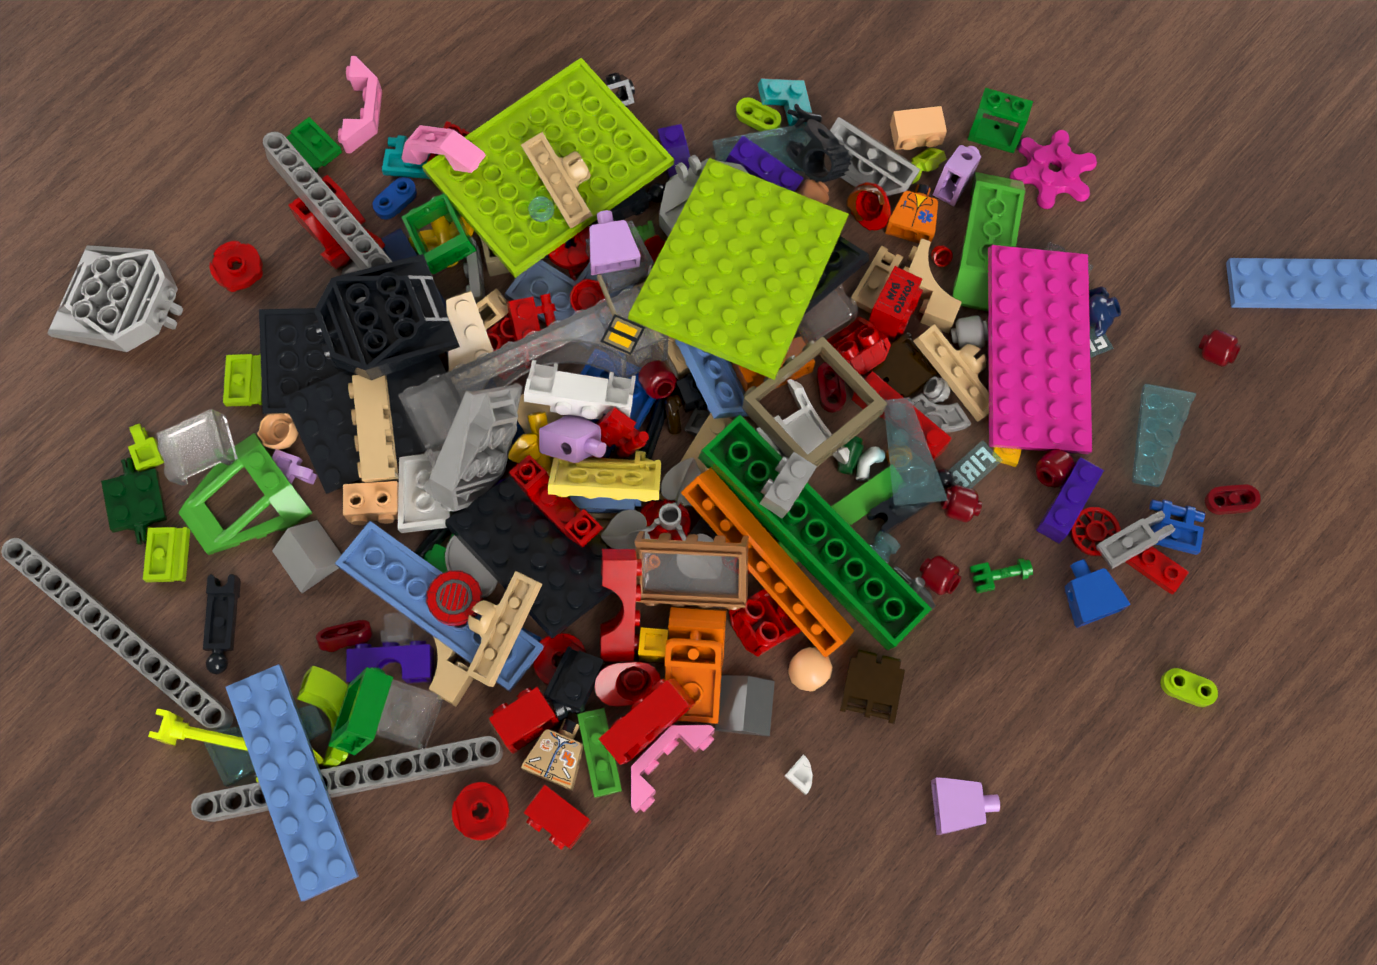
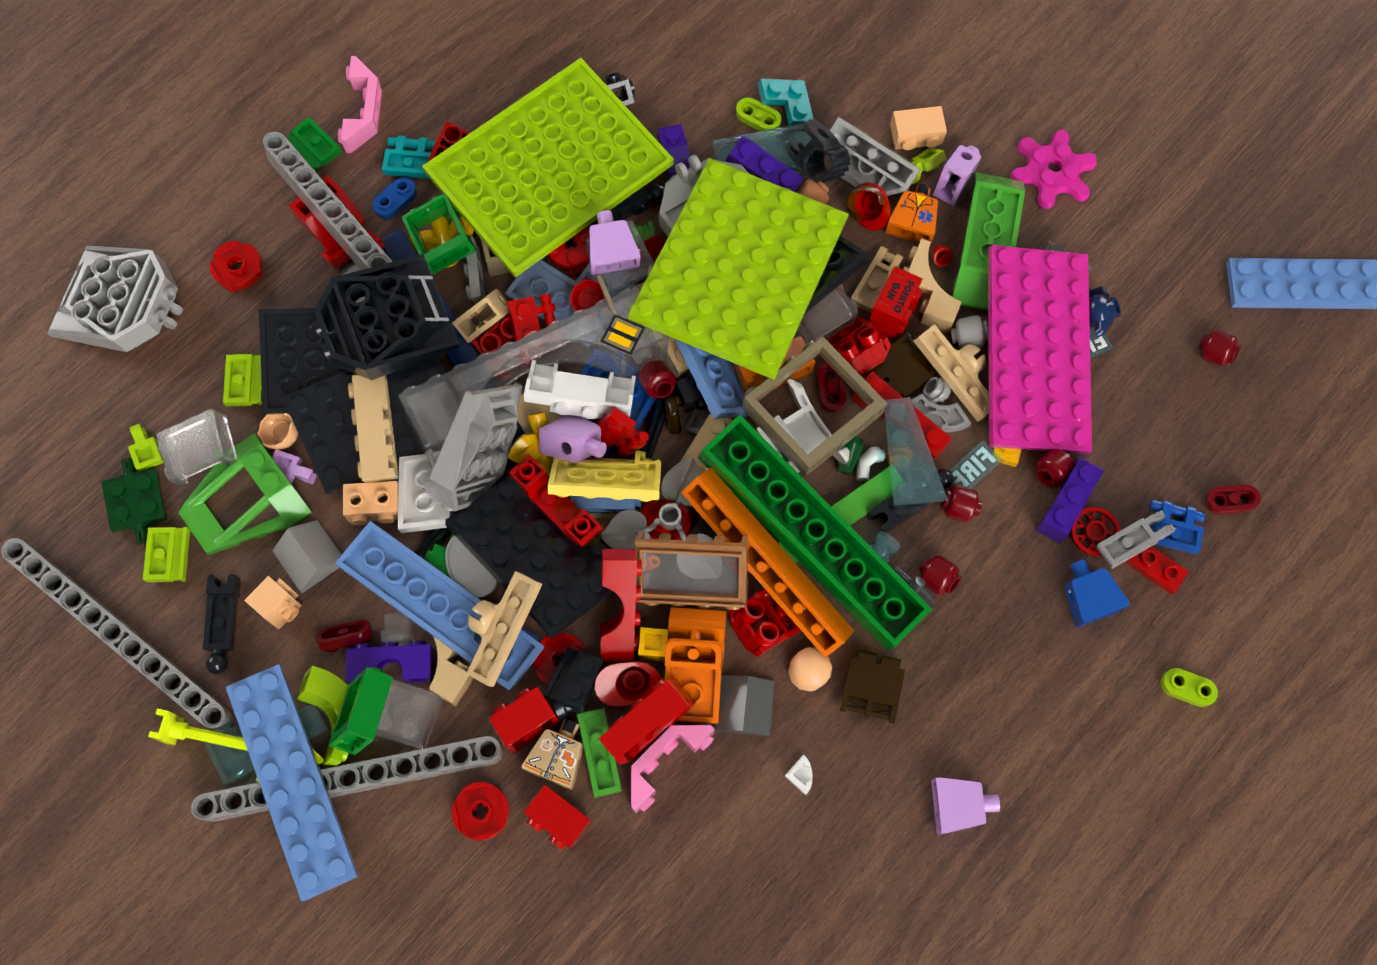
(274, 602): none -> light nougat brick
(453, 597): tile -> none
(457, 149): bright pink slope -> none
(468, 330): tan wing -> none
(538, 203): clear light blue plate -> none
(560, 178): tan plate -> none
(788, 484): light grey brick -> none
(803, 116): black bar -> none
(996, 133): green window -> none
(1022, 568): green hinge -> none
(1158, 431): clear light blue wing -> none

